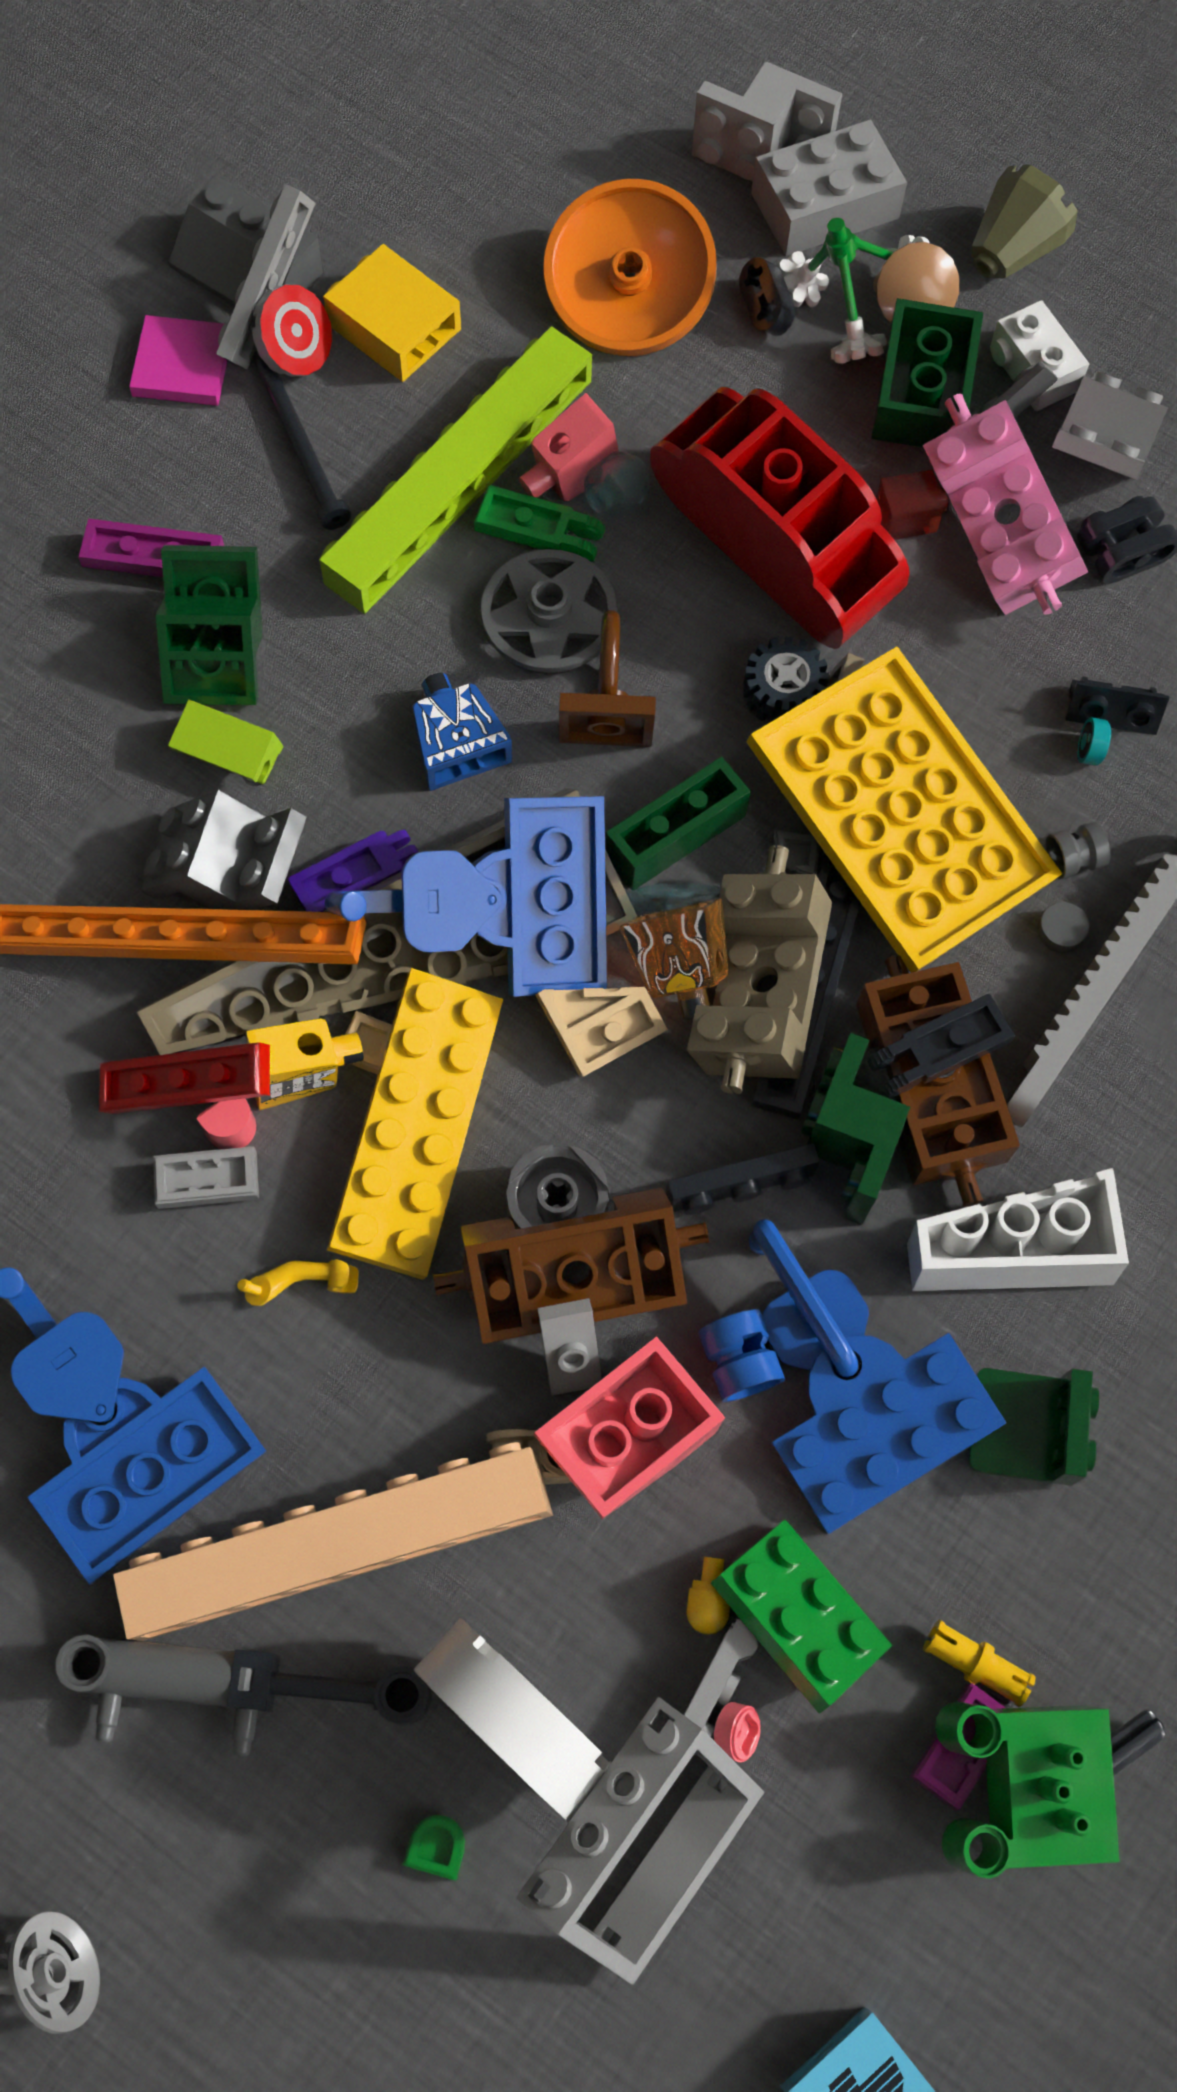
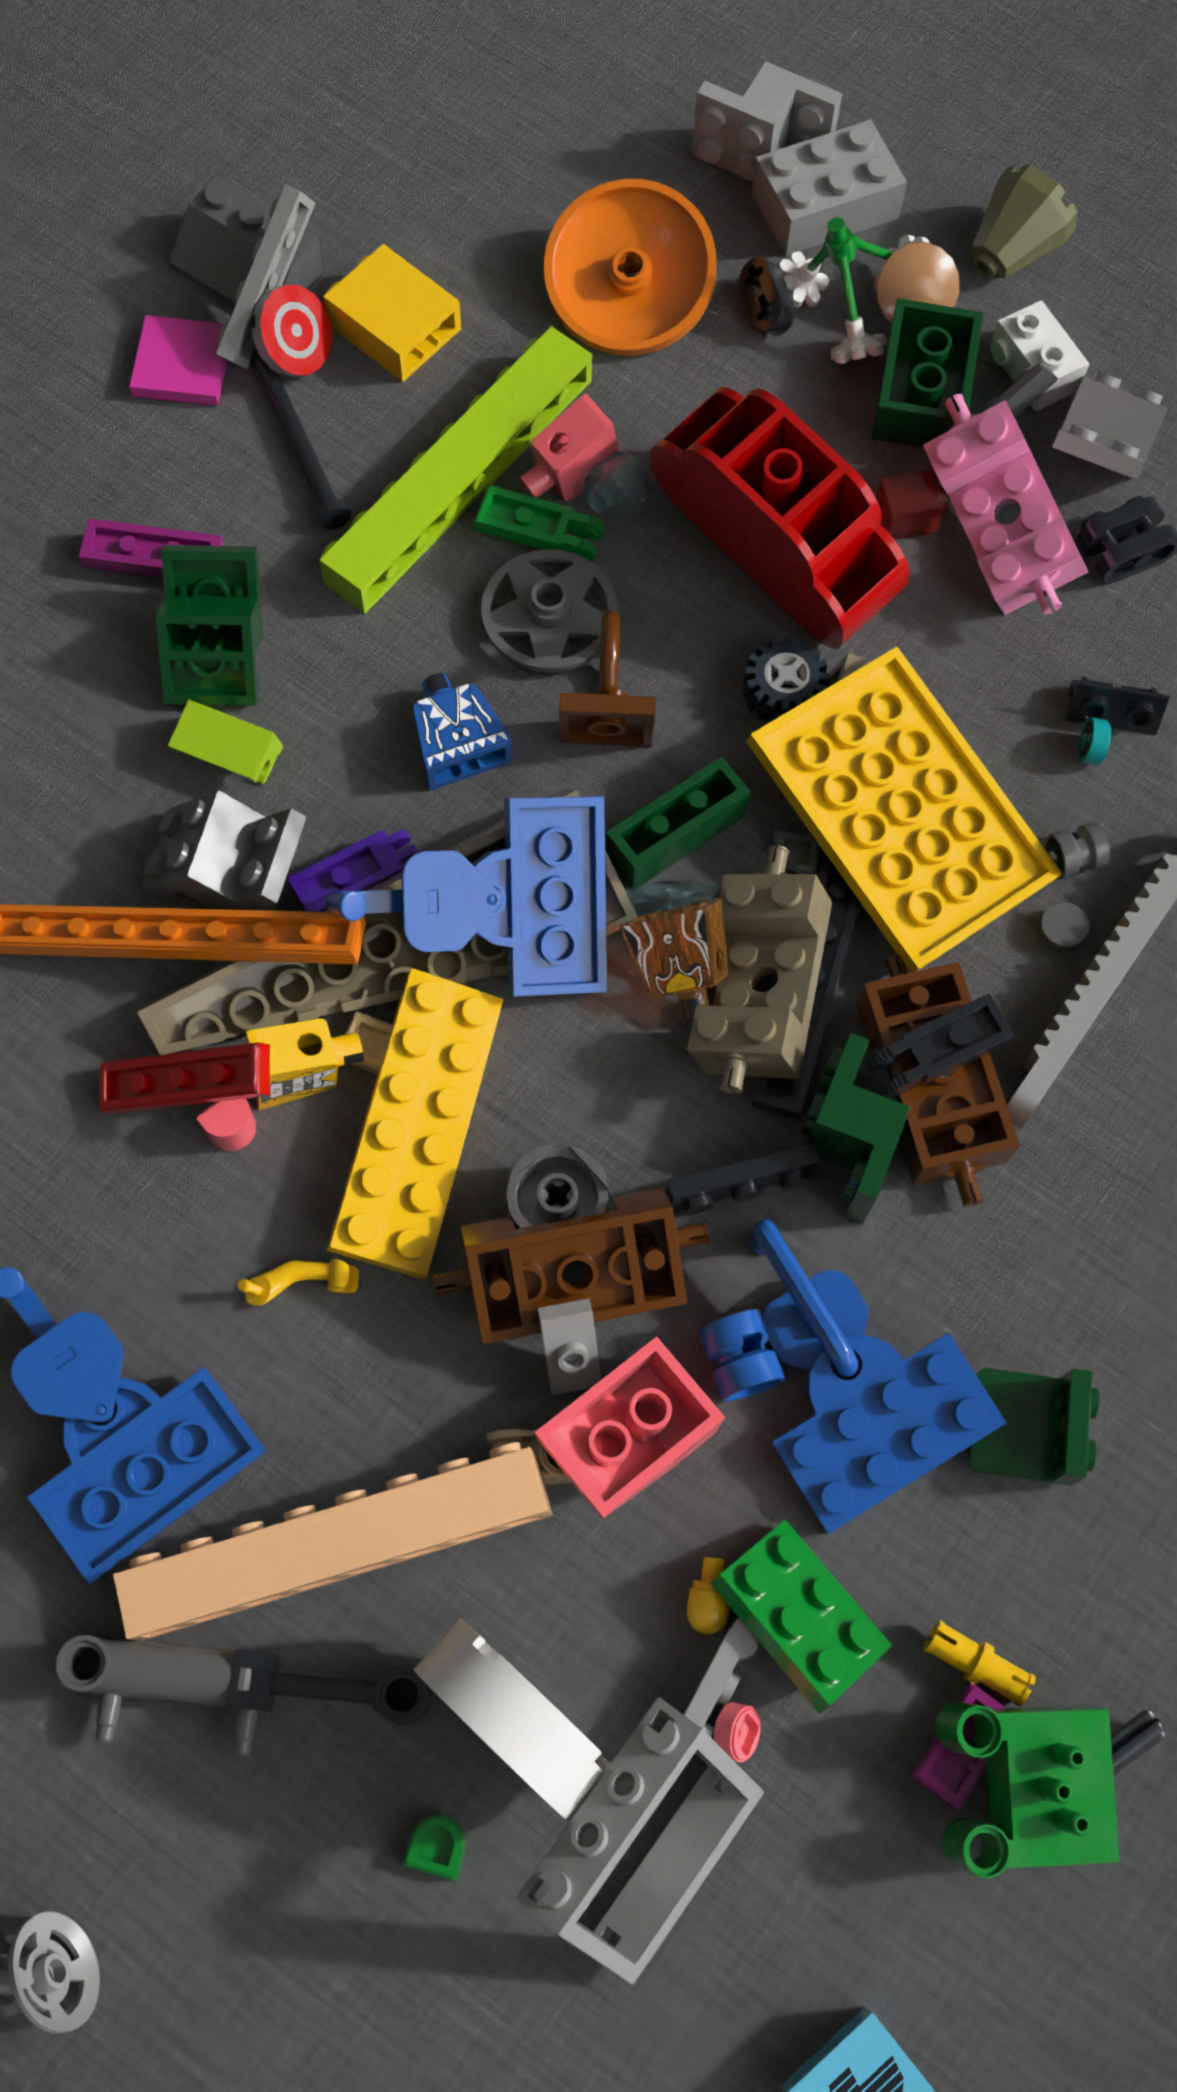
(205, 1177): light grey plate -> none
(600, 1022): tan wing -> none
(1026, 1241): white wedge -> none

